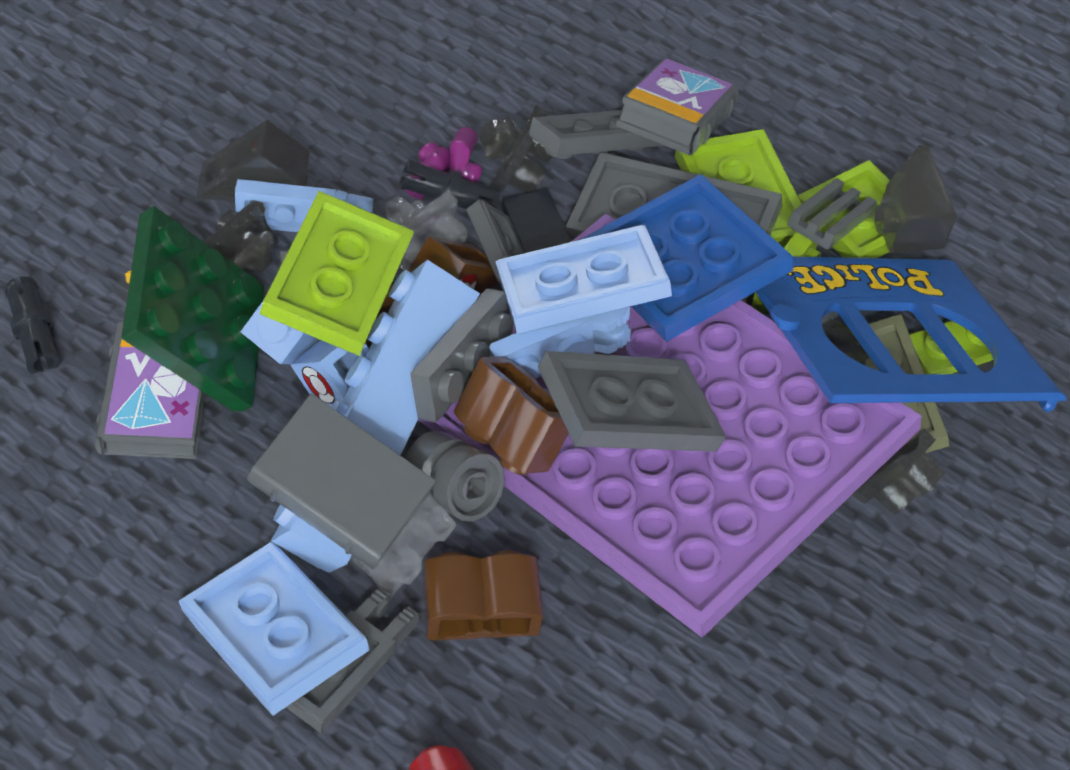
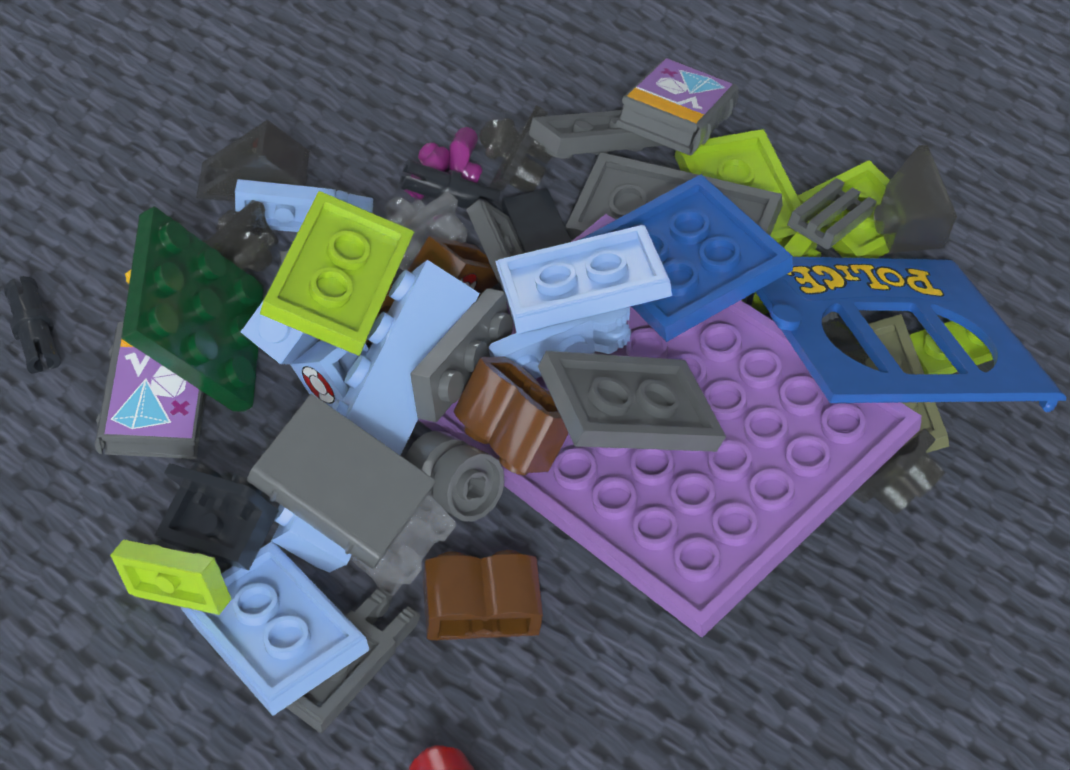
(171, 576): none -> lime plate
(216, 515): none -> black bracket

